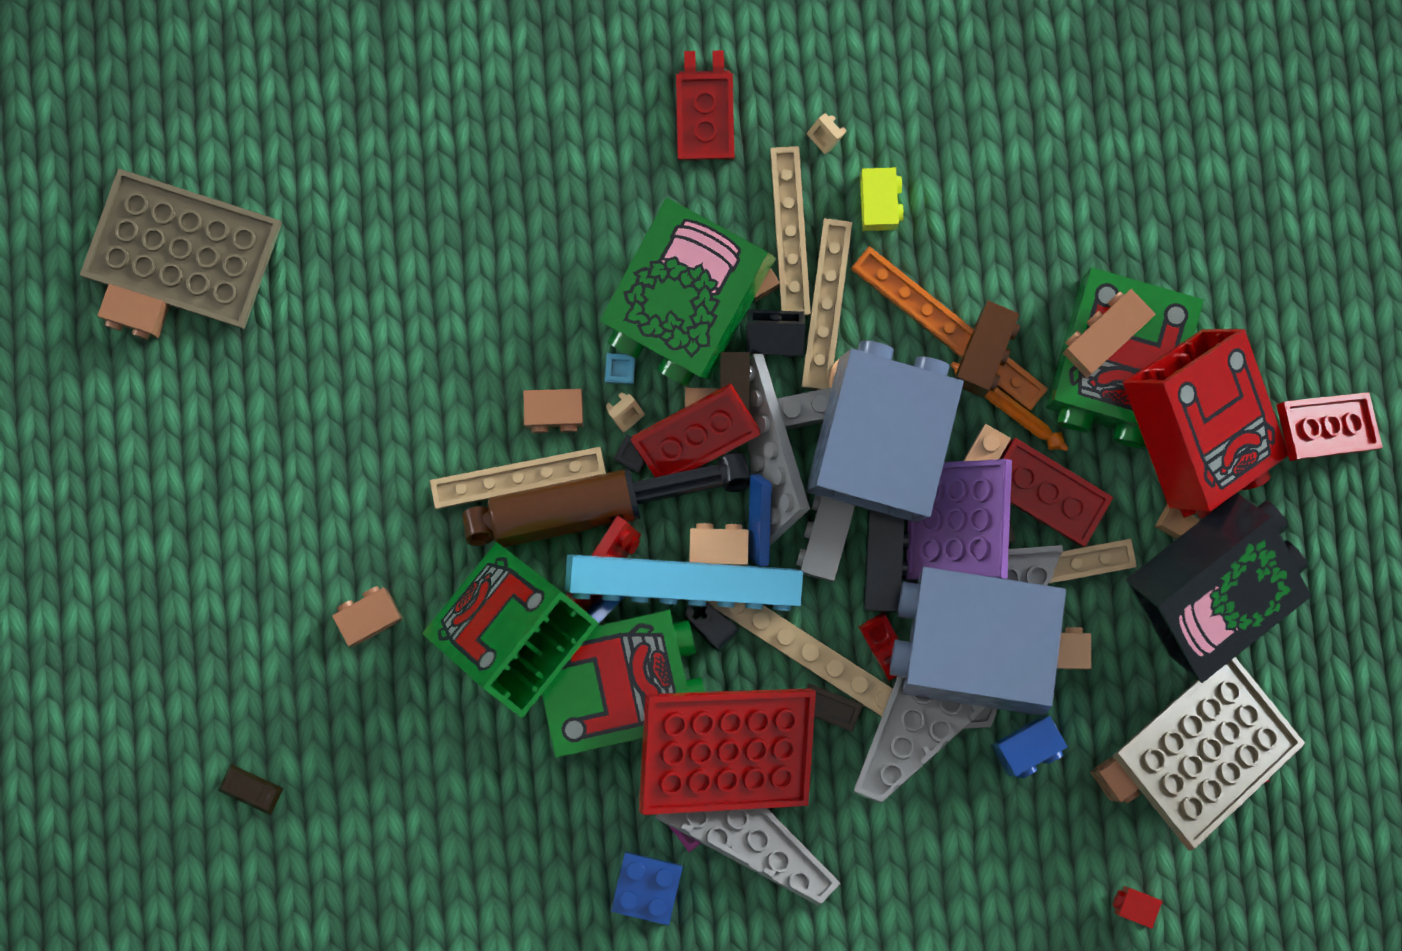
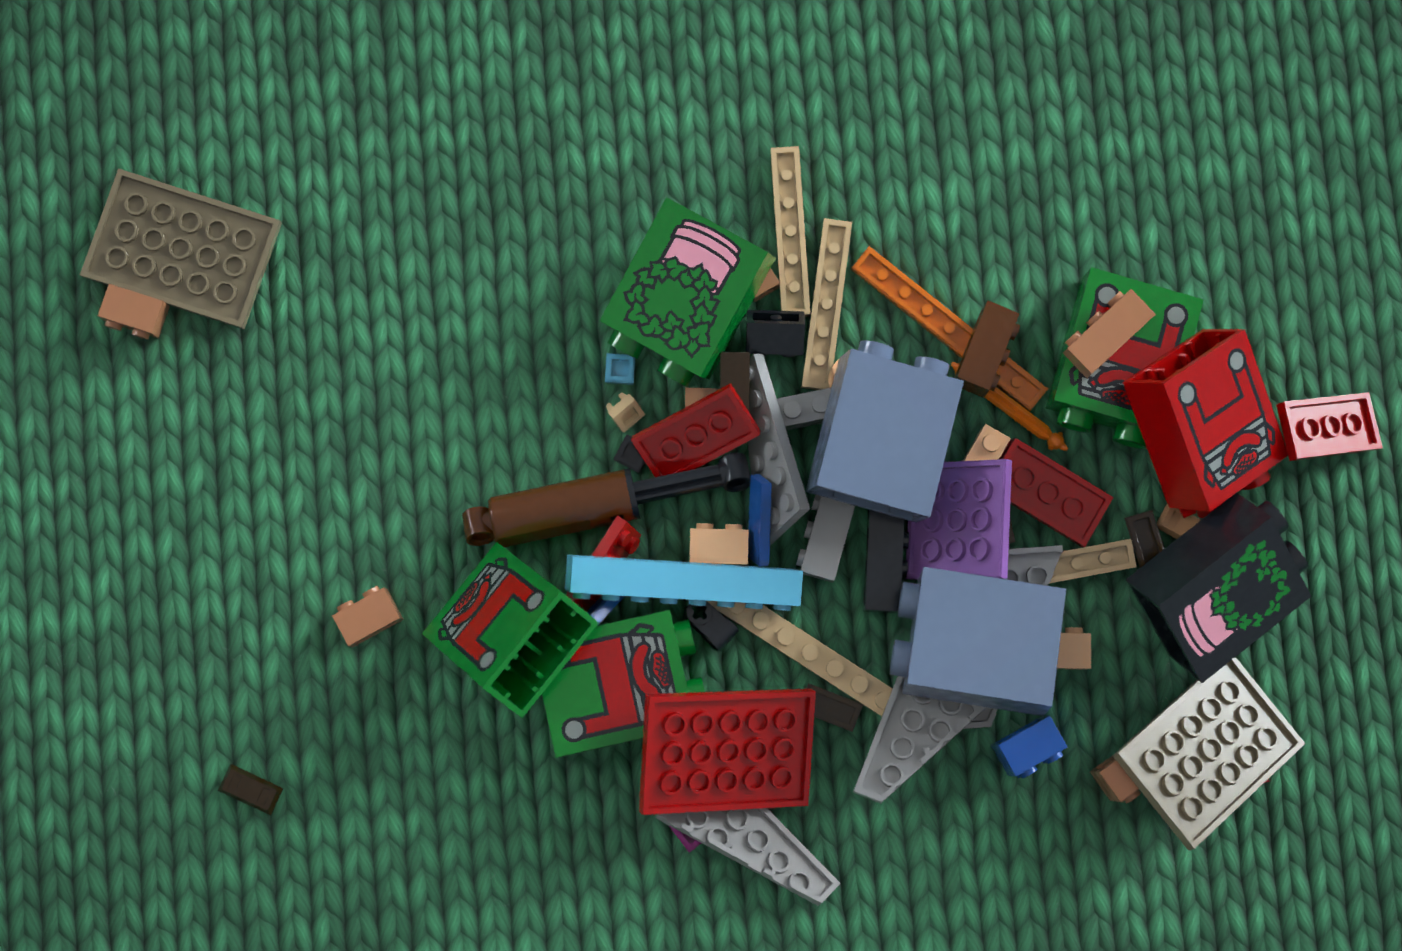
(515, 477): tan plate -> none
(553, 410): nougat brick -> none
(647, 888): blue brick -> none
(705, 110): red tile -> none
(825, 133): tan tile -> none
(880, 199): neon yellow piece -> none
(880, 639): red slope -> none
(1136, 906): red brick -> none
(1144, 536): none -> dark brown tile

